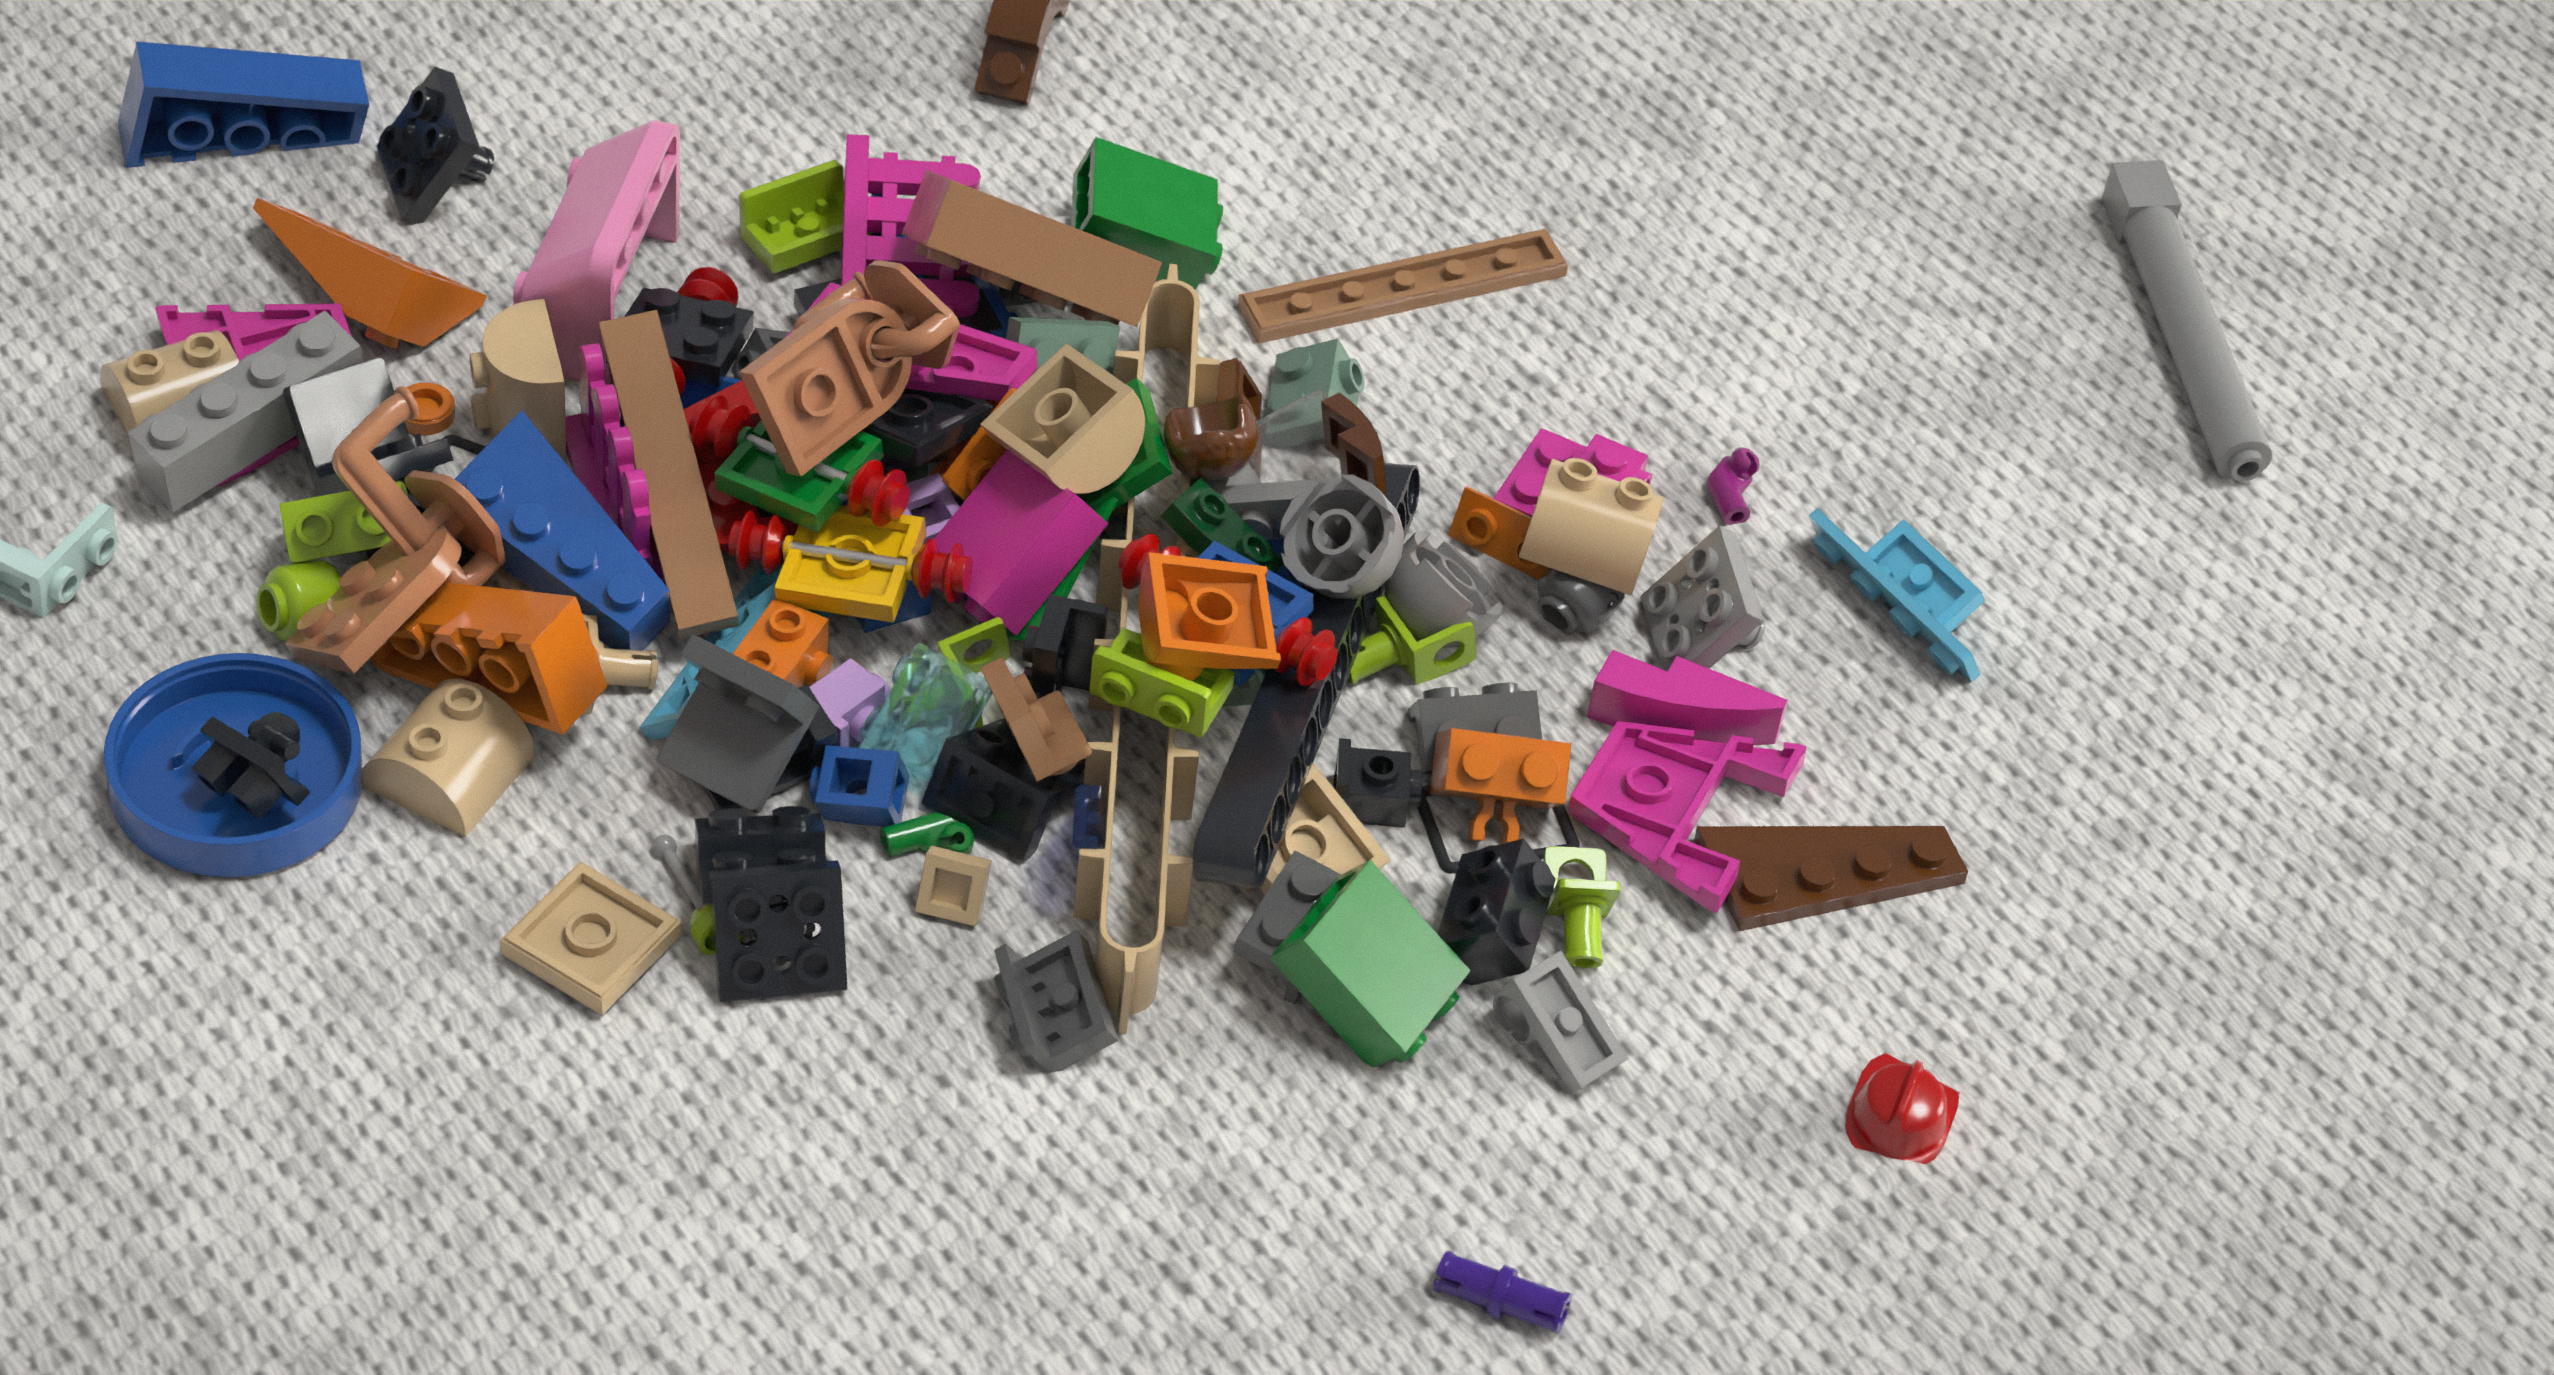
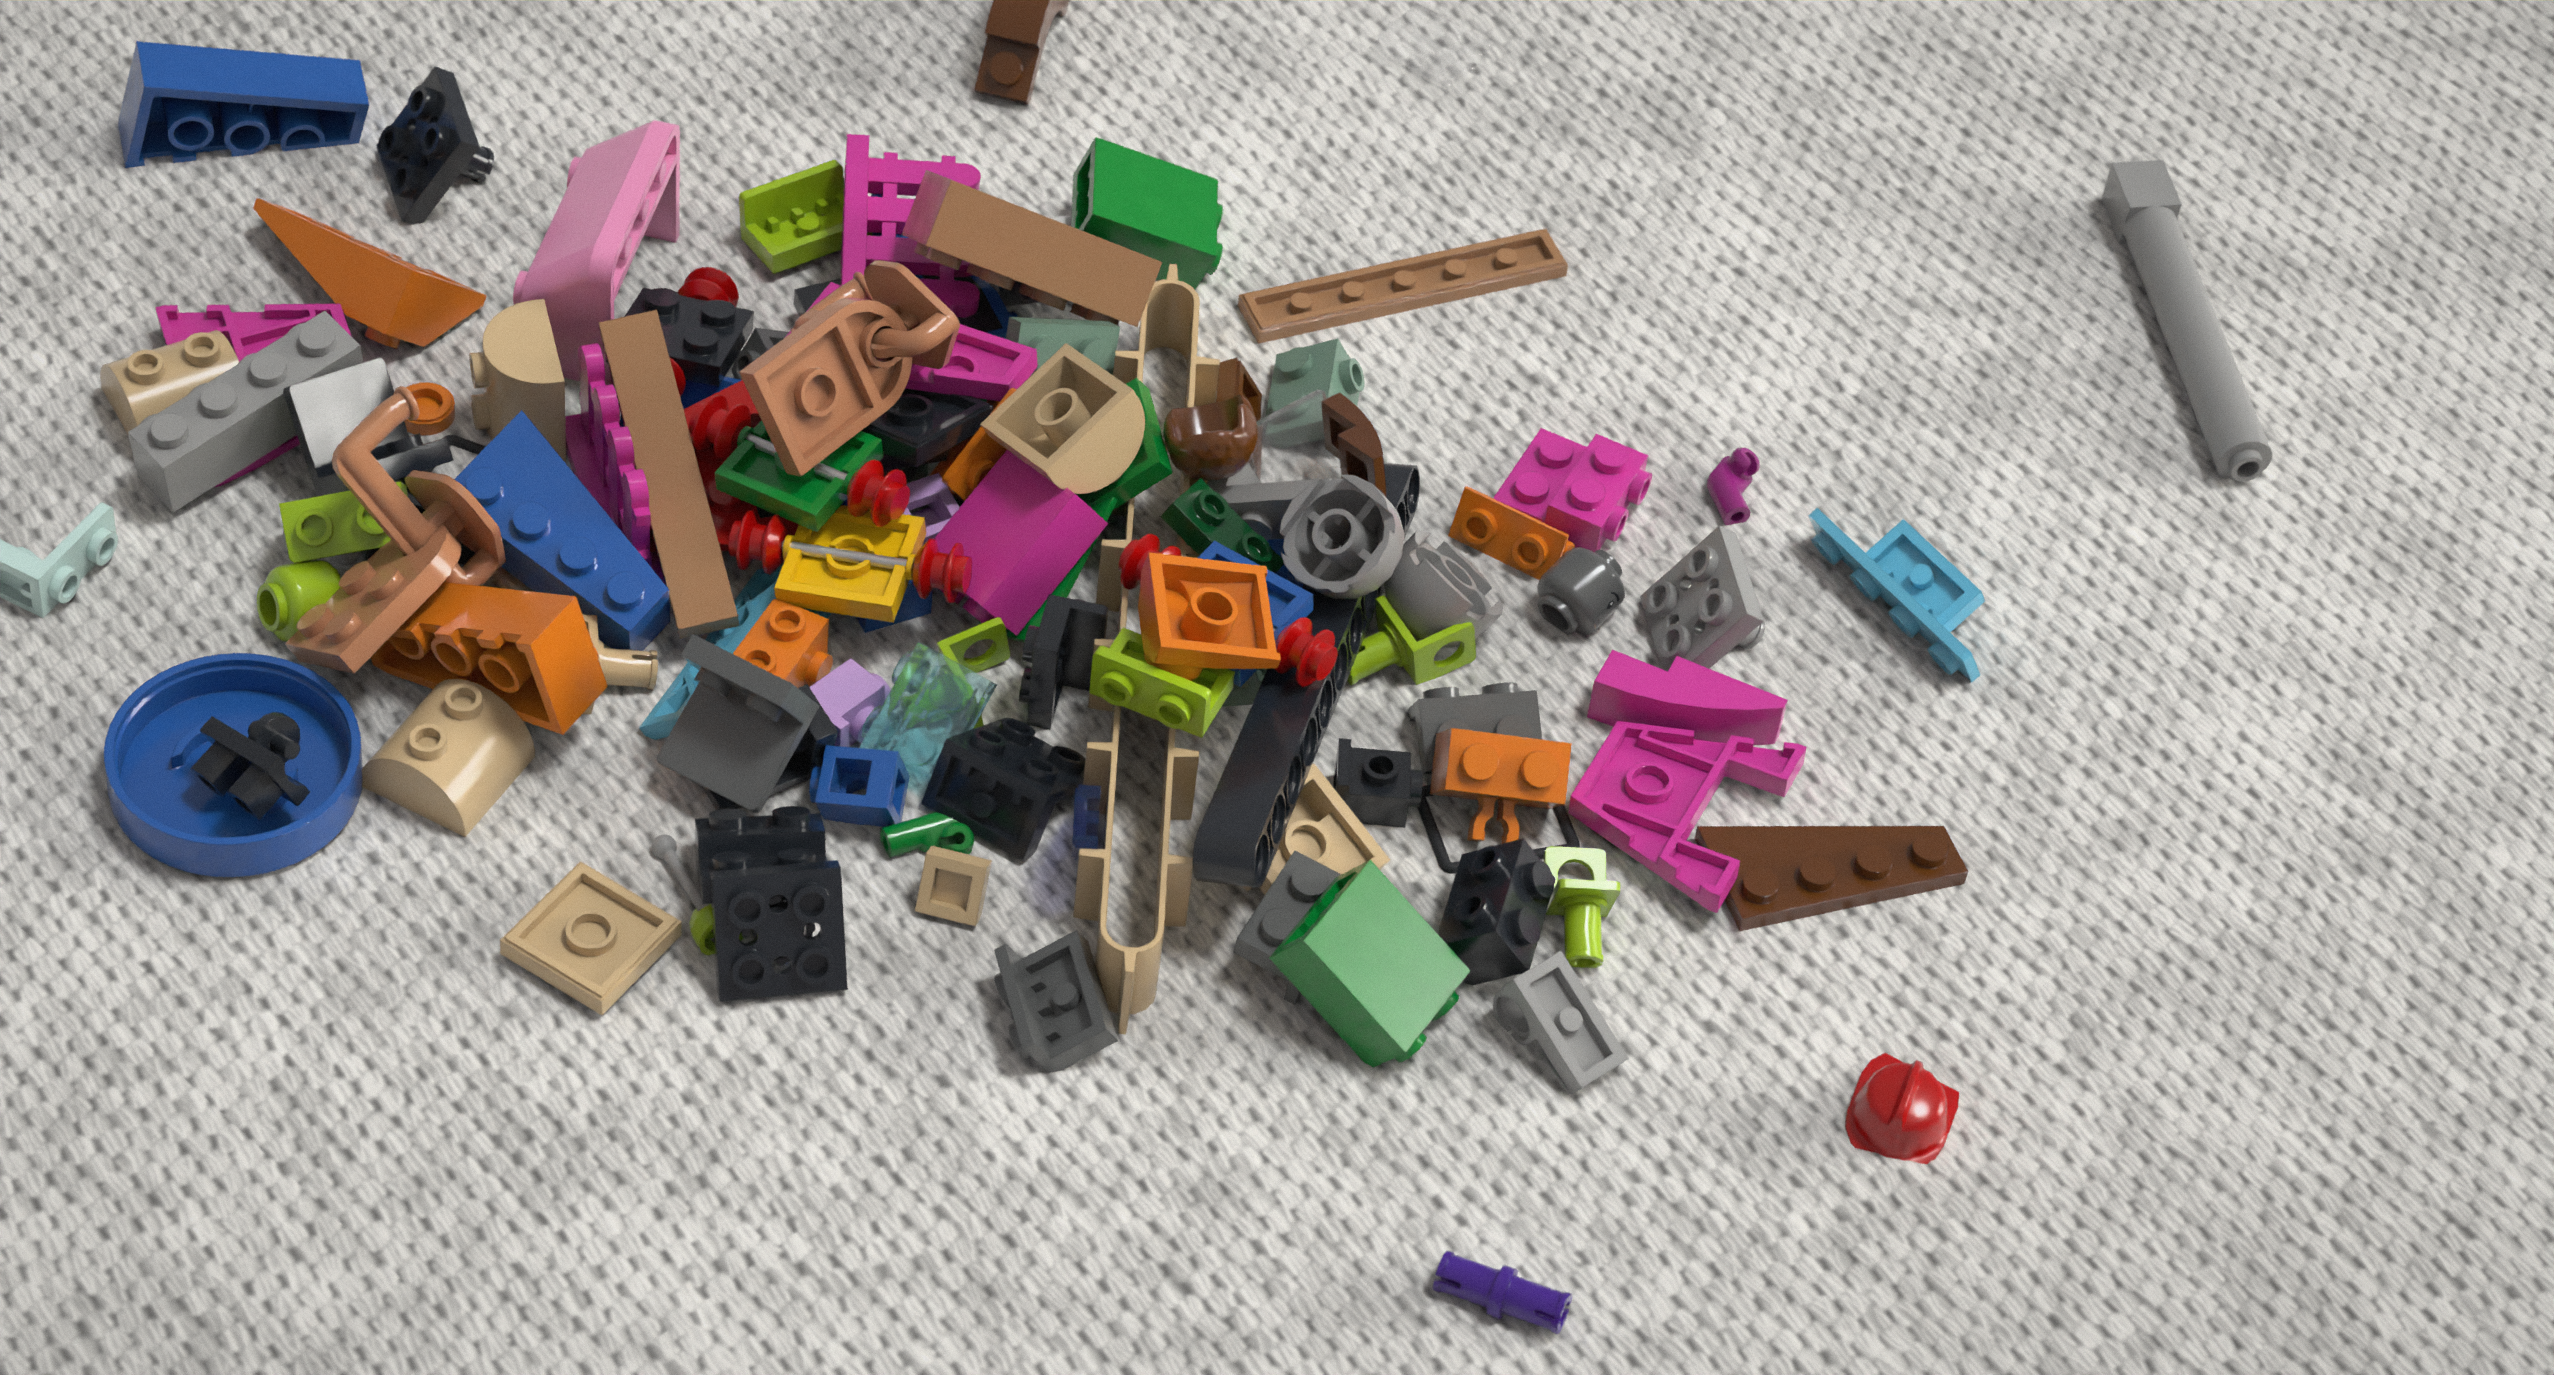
(1041, 726): medium nougat bracket -> none
(1592, 525): tan brick -> none

